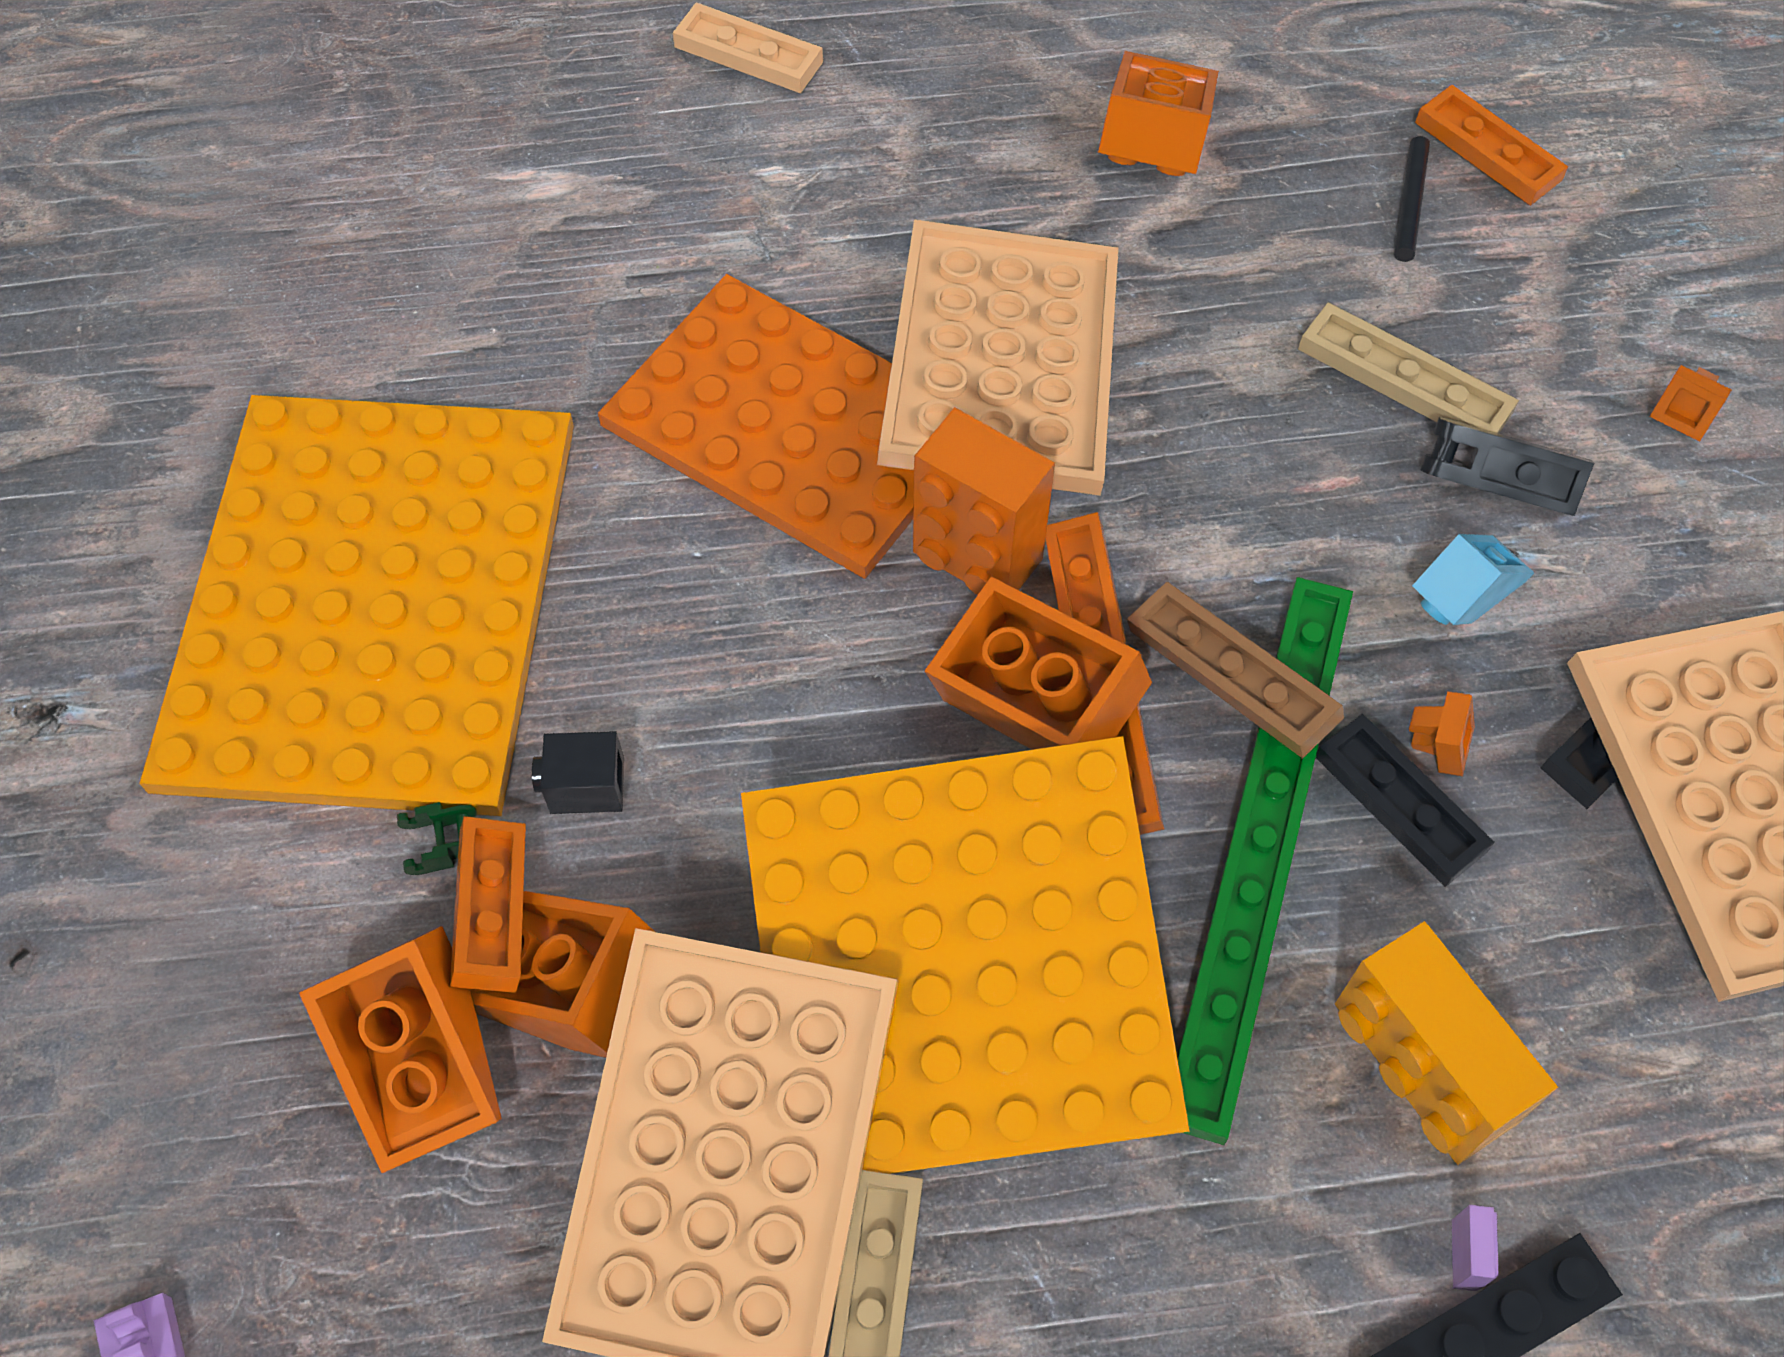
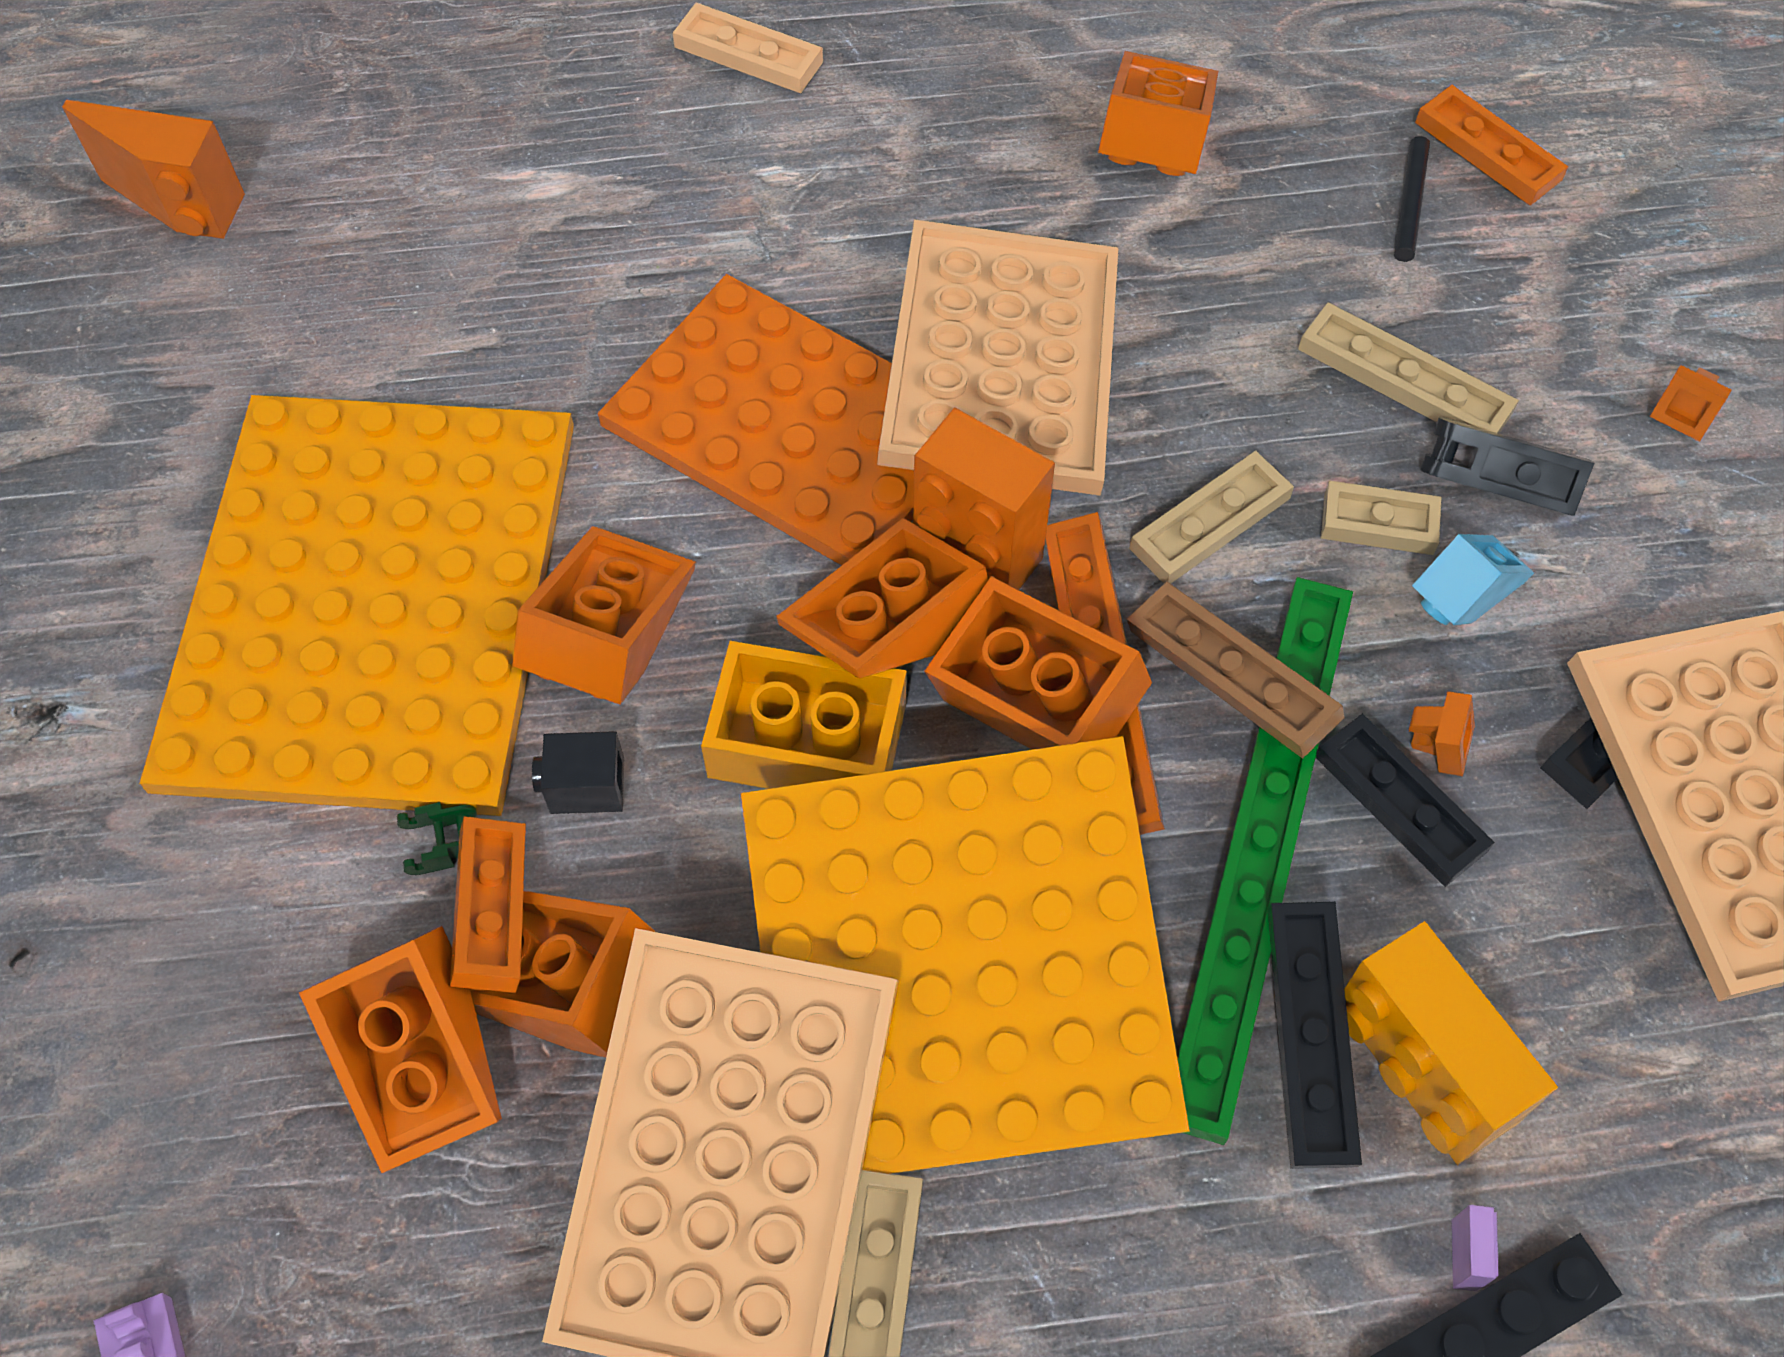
(162, 164): none -> orange slope
(600, 614): none -> orange slope
(799, 719): none -> light orange brick
(888, 602): none -> orange slope
(1211, 518): none -> tan plate
(1313, 1036): none -> black plate
(1381, 517): none -> tan plate

